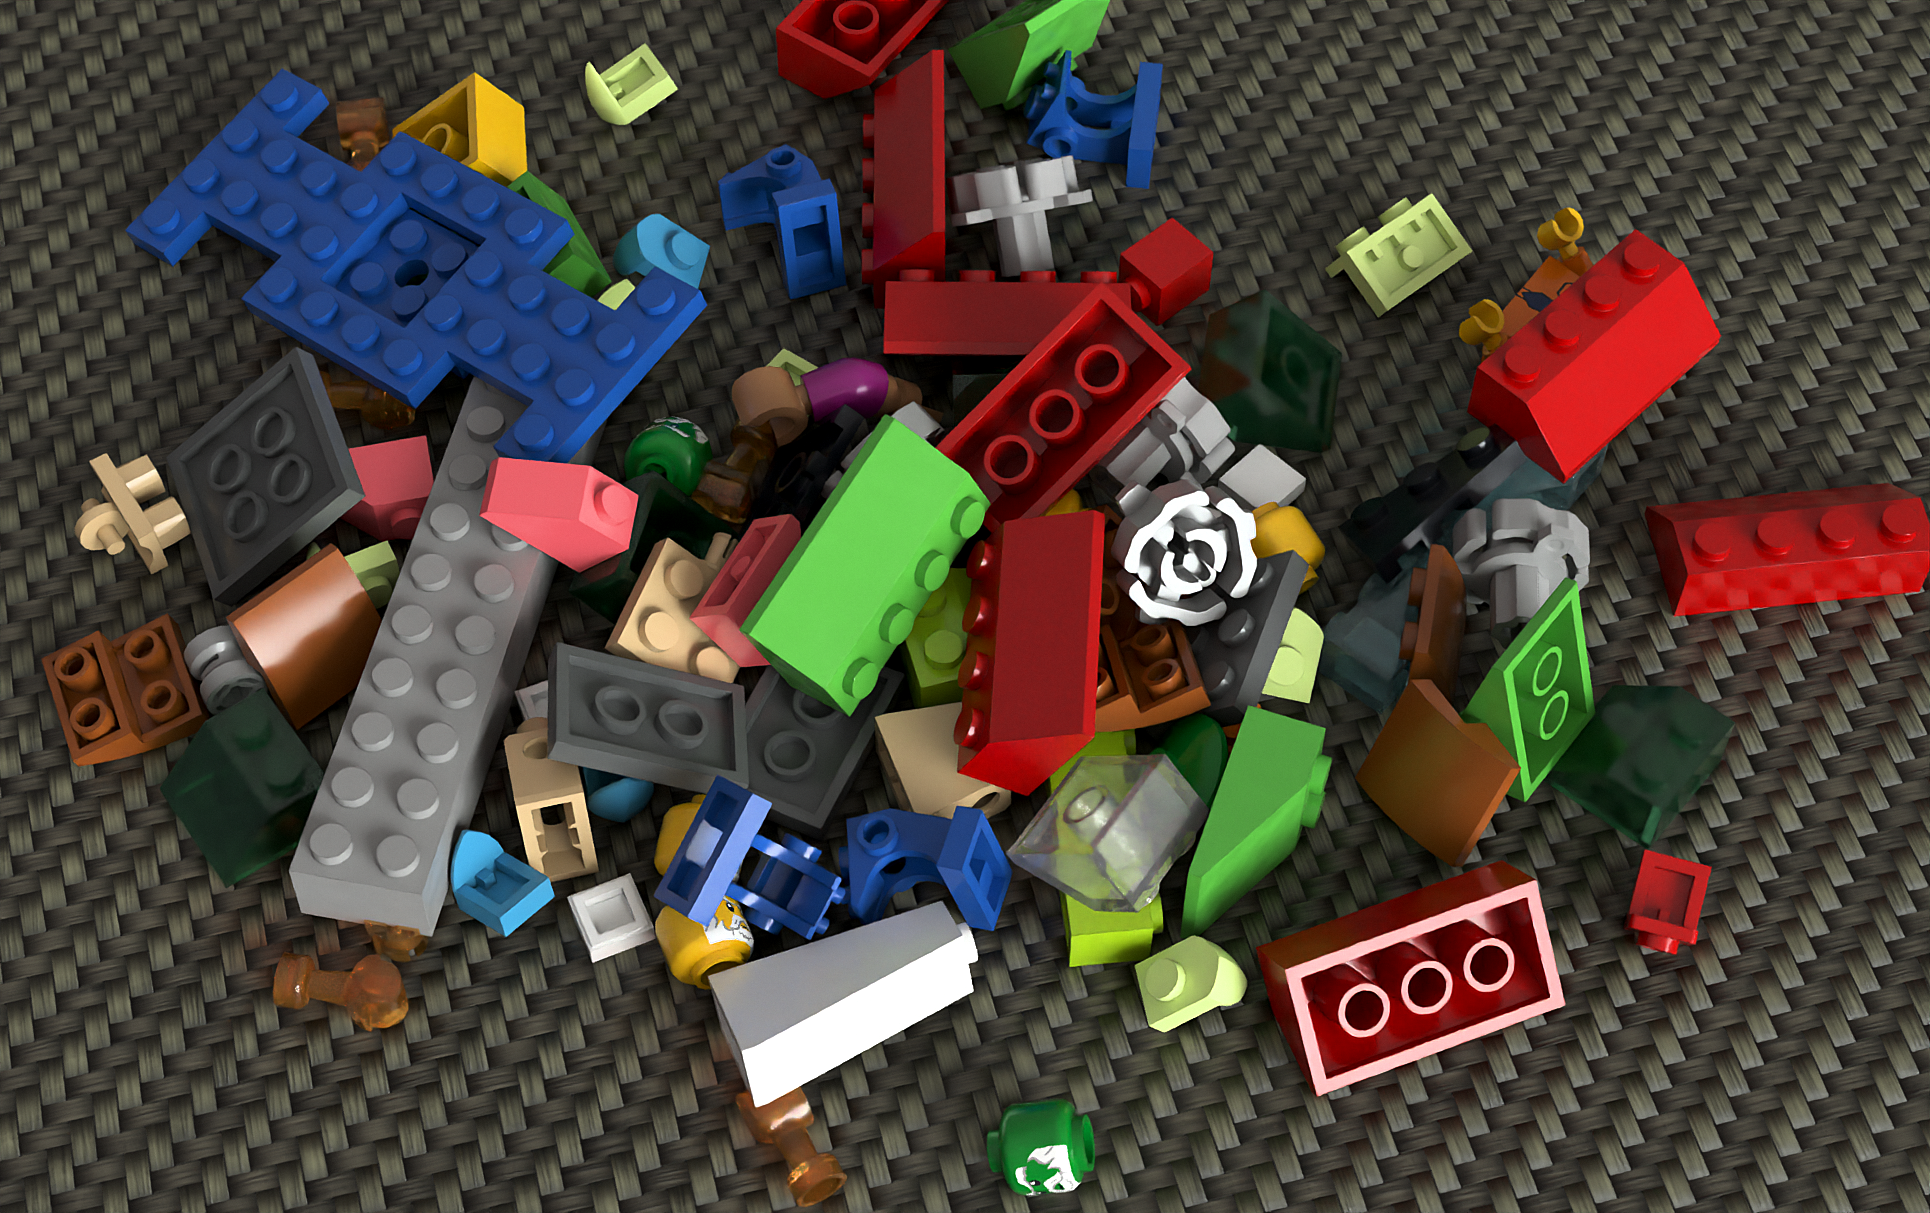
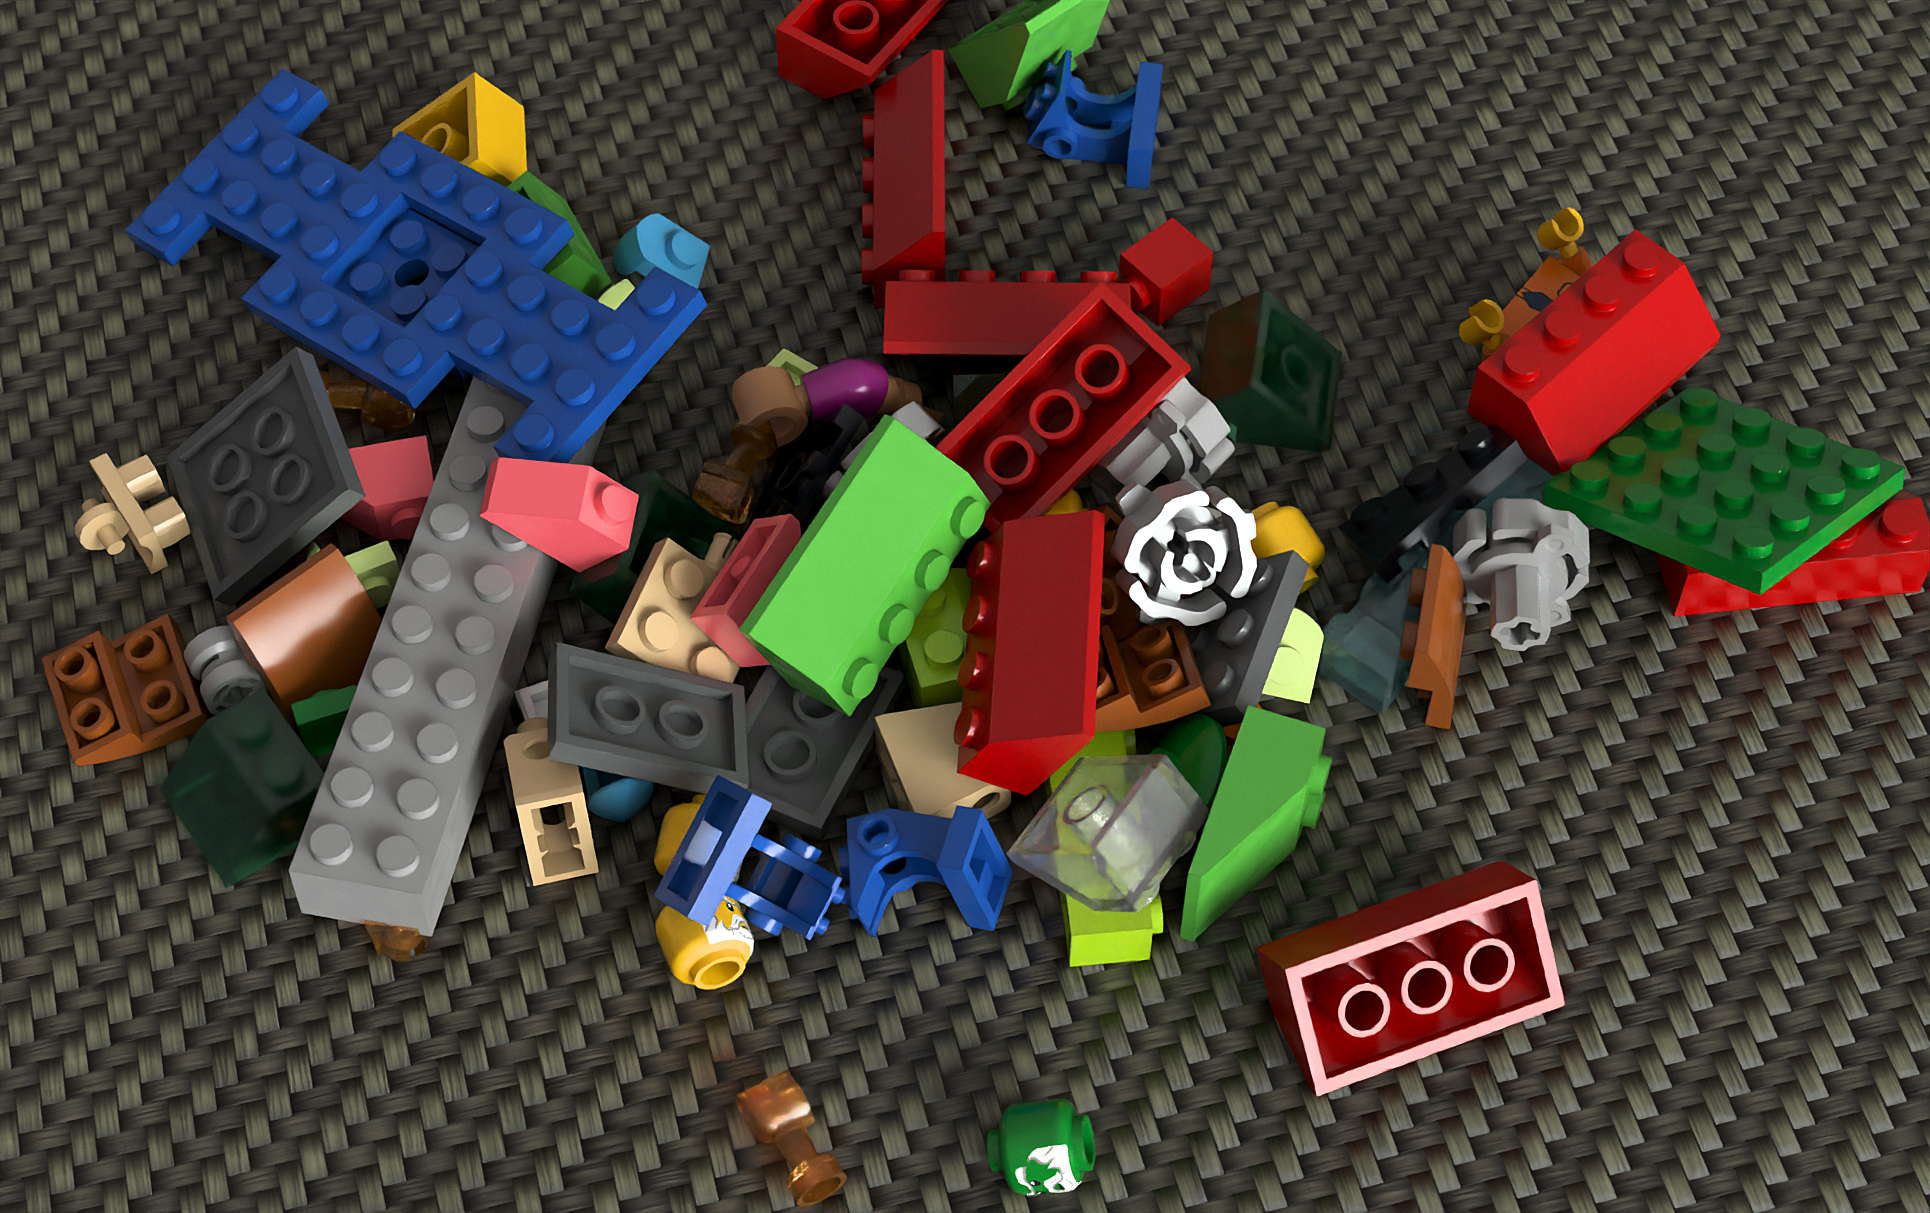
(322, 718): none -> green plate
(362, 129): clear orange leg -> none
(370, 991): clear orange leg -> none
(495, 884): dark azure plate -> none
(611, 917): white tile -> none
(628, 87): yellowish green plate -> none
(672, 449): green head -> none
(803, 209): blue tile -> none
(839, 996): white slope -> none
(1016, 204): light grey piece -> none
(1188, 982): yellowish green plate -> none
(1262, 479): white tile -> none
(1401, 255): yellowish green bracket -> none
(1437, 773): dark orange slope -> none
(1539, 690): bright green slope -> none
(1642, 757): clear green slope -> none
(1666, 901): red bracket -> none
(1725, 488): none -> green plate

